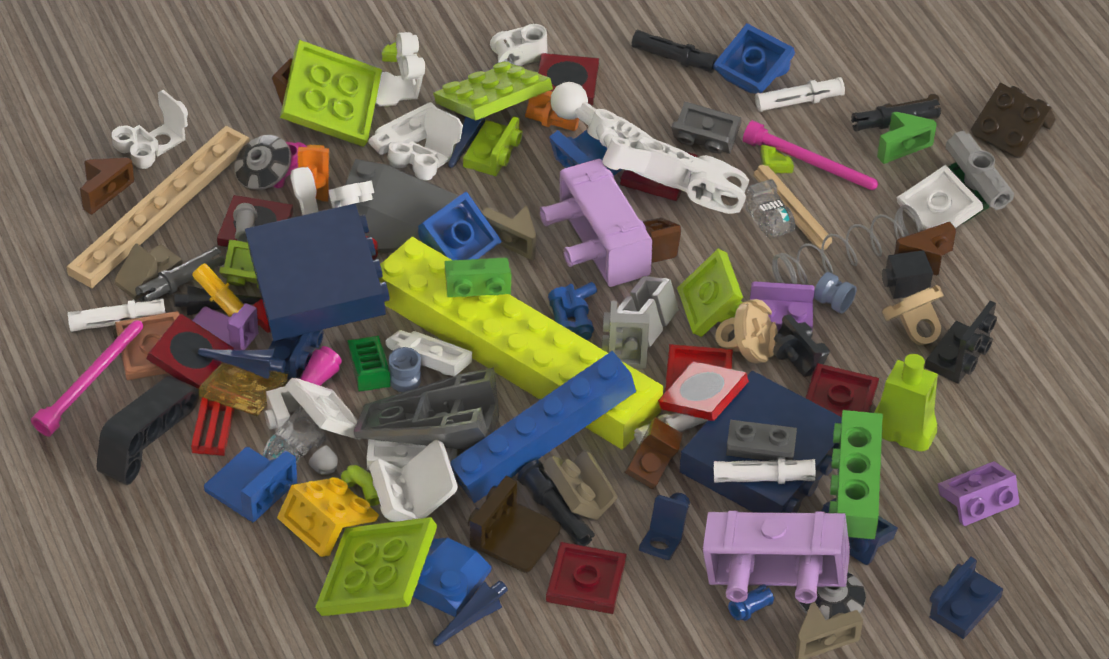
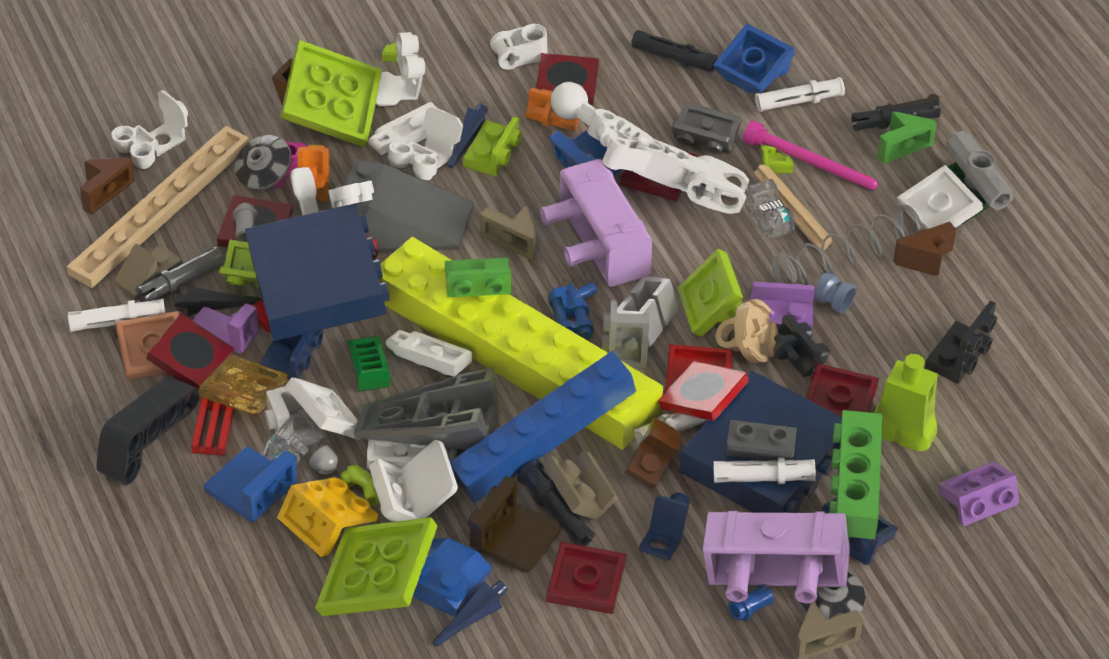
(48, 419): dark pink piece -> none
(217, 290): yellow axle -> none
(255, 361): dark blue piece -> none
(321, 366): dark pink cone -> none
(404, 369): sand blue wheel -> none
(459, 230): blue slope -> none
(492, 90): lime plate -> none
(664, 237): reddish brown slope -> none
(907, 274): black brick -> none
(916, 309): tan tile -> none
(963, 599): dark blue bracket -> none
(1012, 120): dark brown bracket -> none

